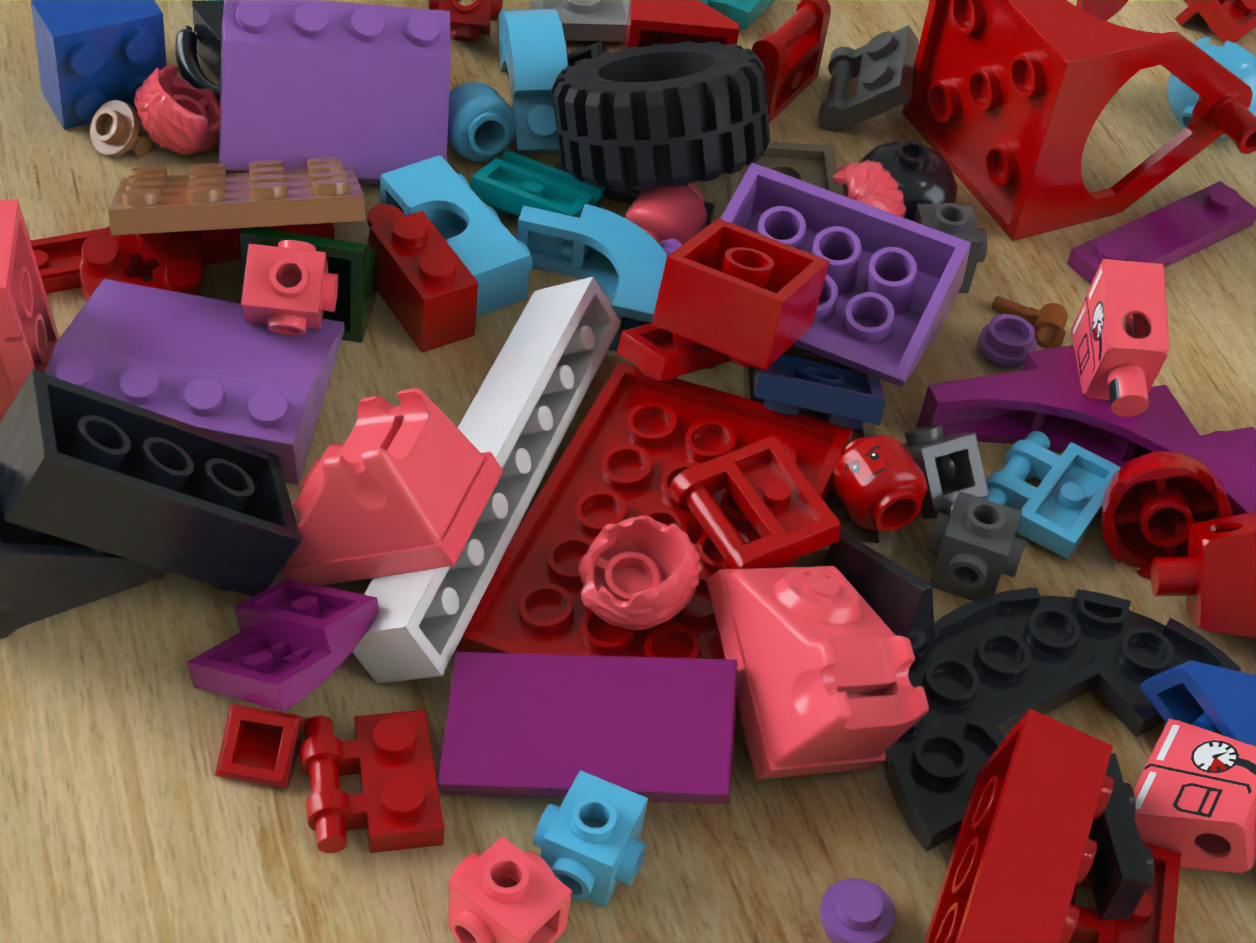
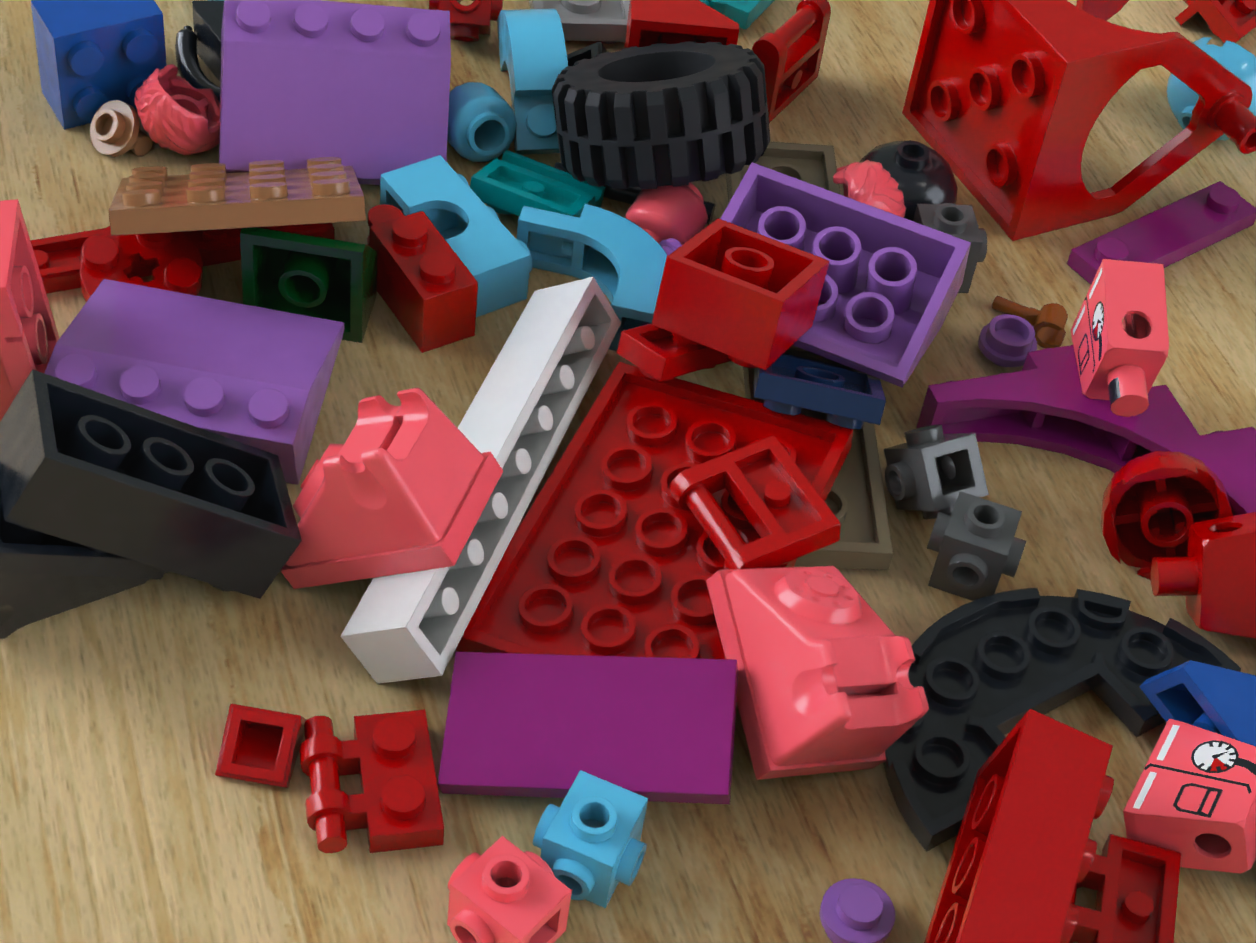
(286, 643): magenta slope -> none
(288, 287): coral brick -> none
(639, 573): coral hair -> none
(879, 483): red head -> none
(883, 81): dark grey plate -> none
(889, 589): black slope -> none
(1064, 502): medium azure plate -> none
(1121, 863): black plate -> none

